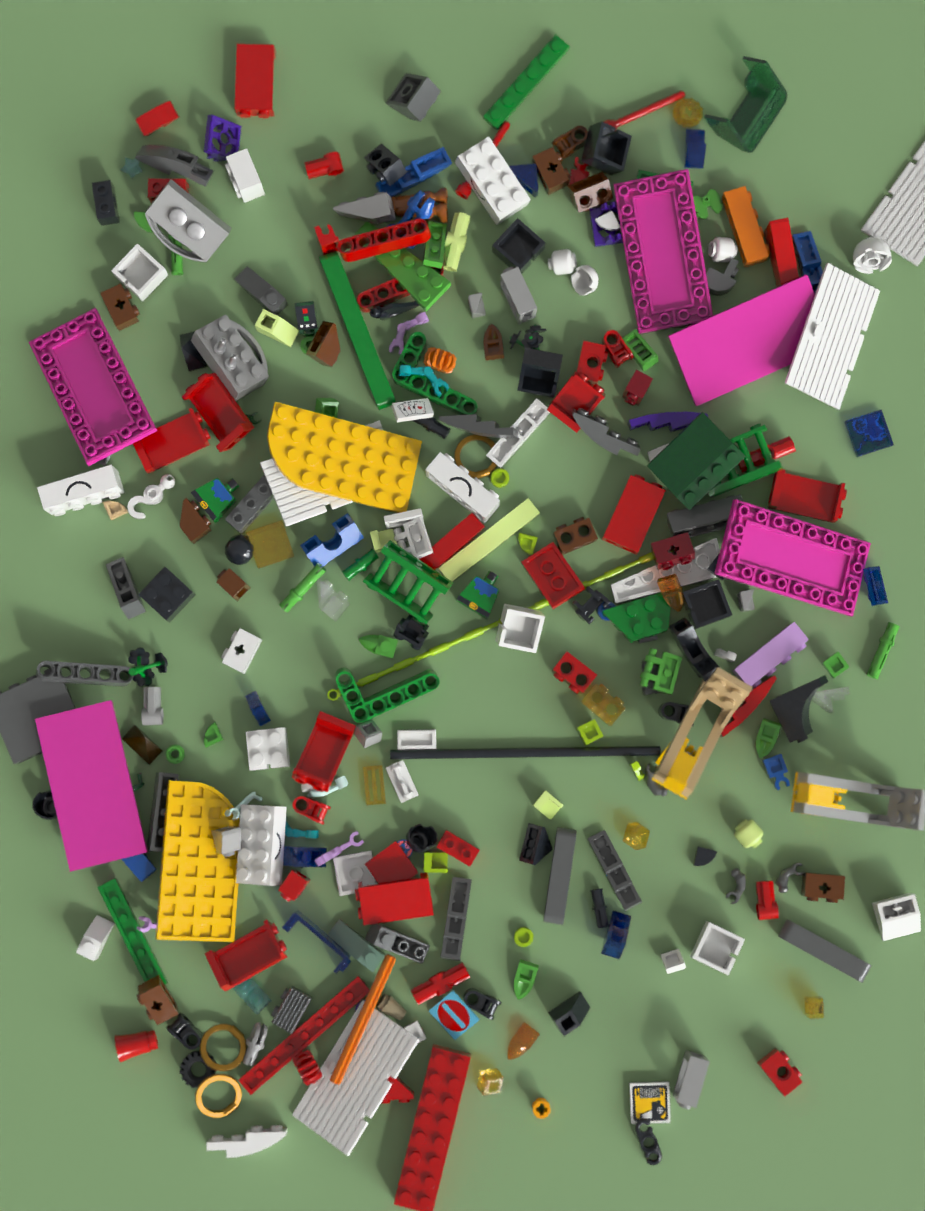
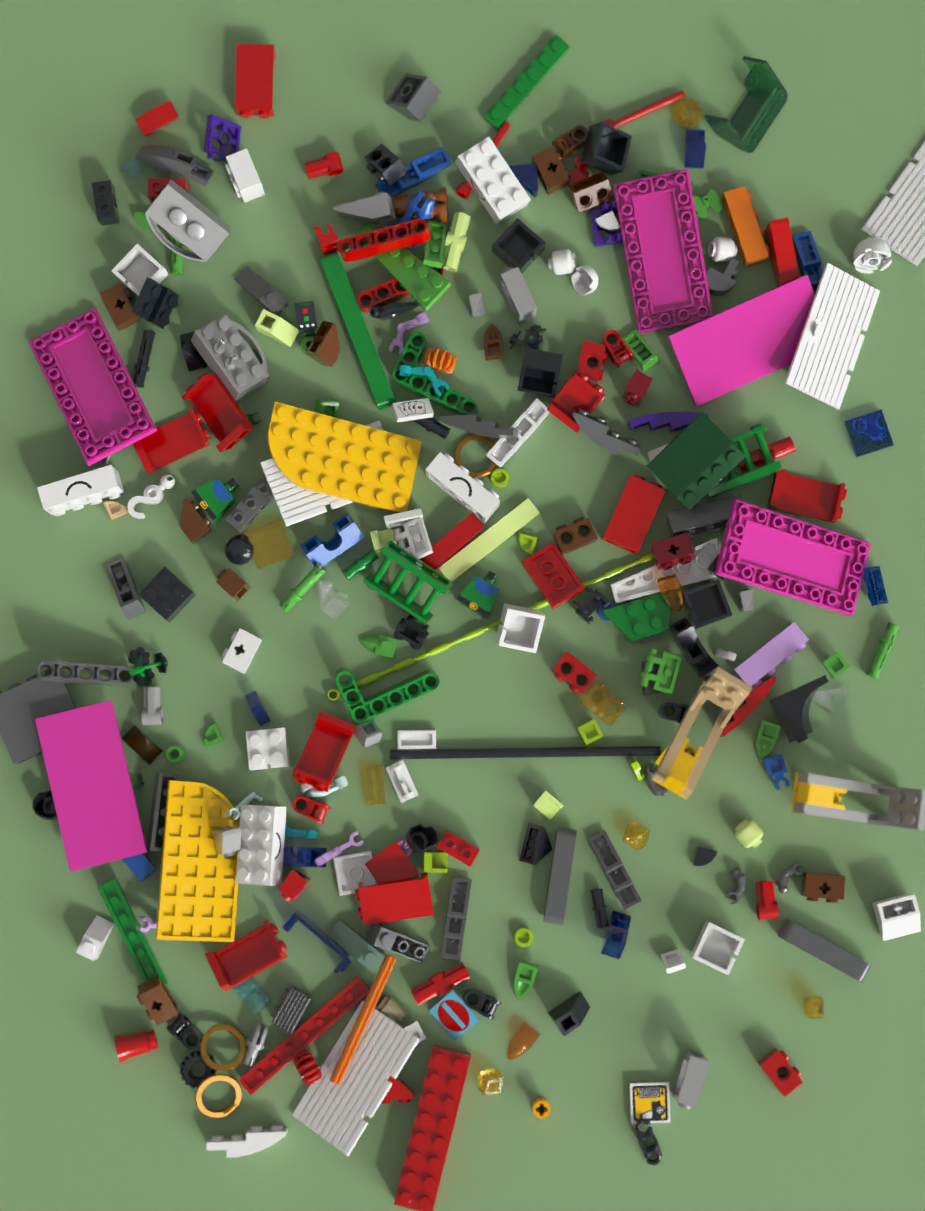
(143, 358): none -> black pin
(155, 303): none -> black plate

